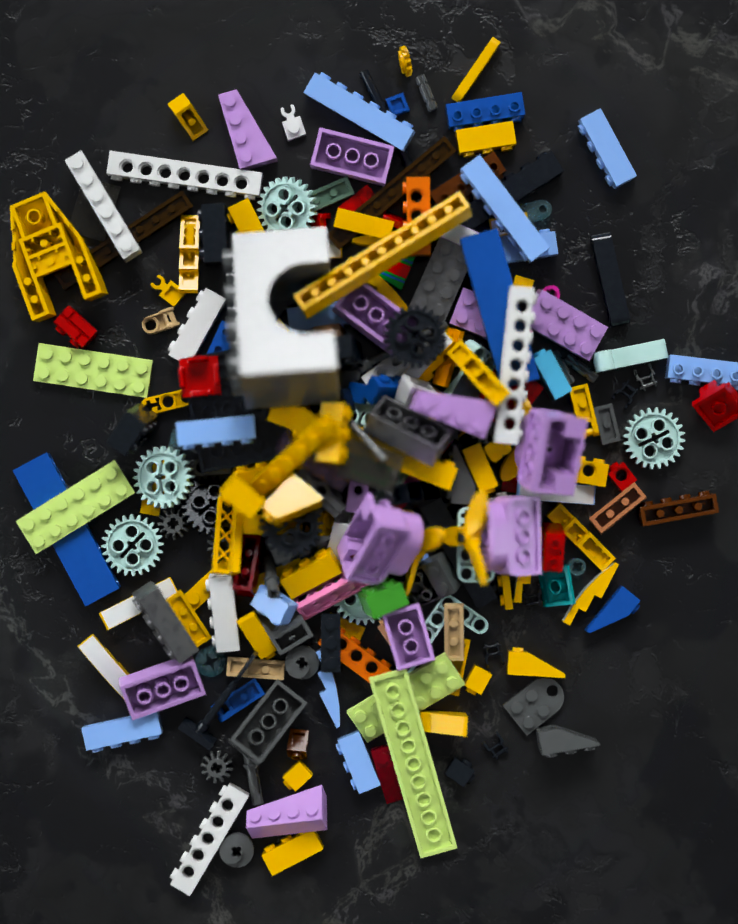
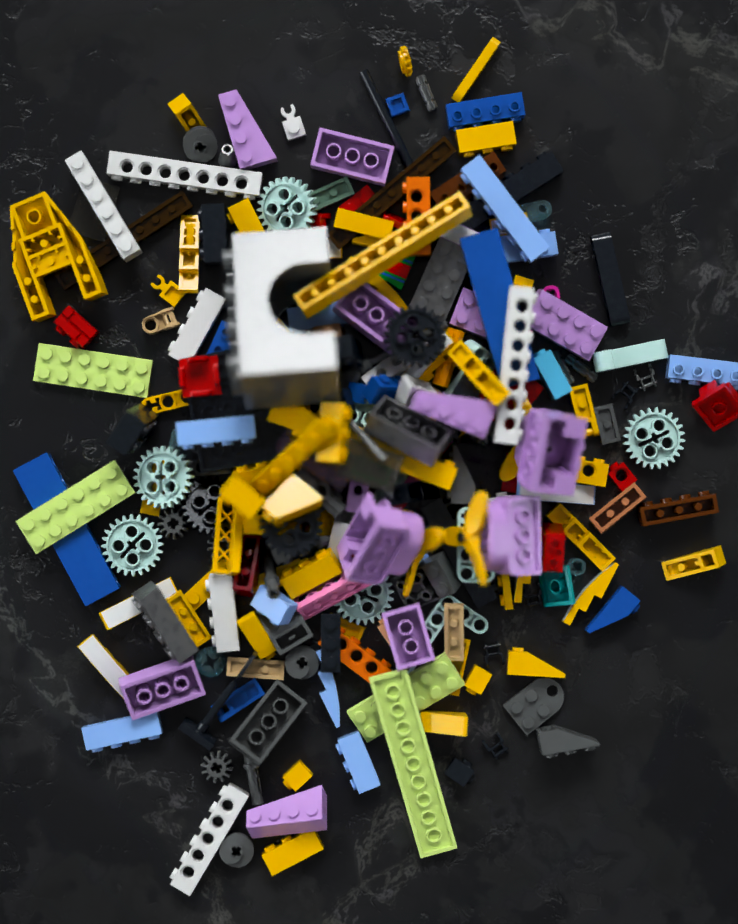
(208, 140): none -> dark grey piece
(227, 157): none -> dark grey cone
(298, 744): reddish brown bracket -> none
(360, 112): light blue brick -> none
(382, 598): bright green brick -> none
(386, 773): dark red slope -> none
(479, 468): yellow window -> none
(495, 451): yellow brick -> none
(607, 149): light blue brick -> none
(694, 563): none -> yellow slope

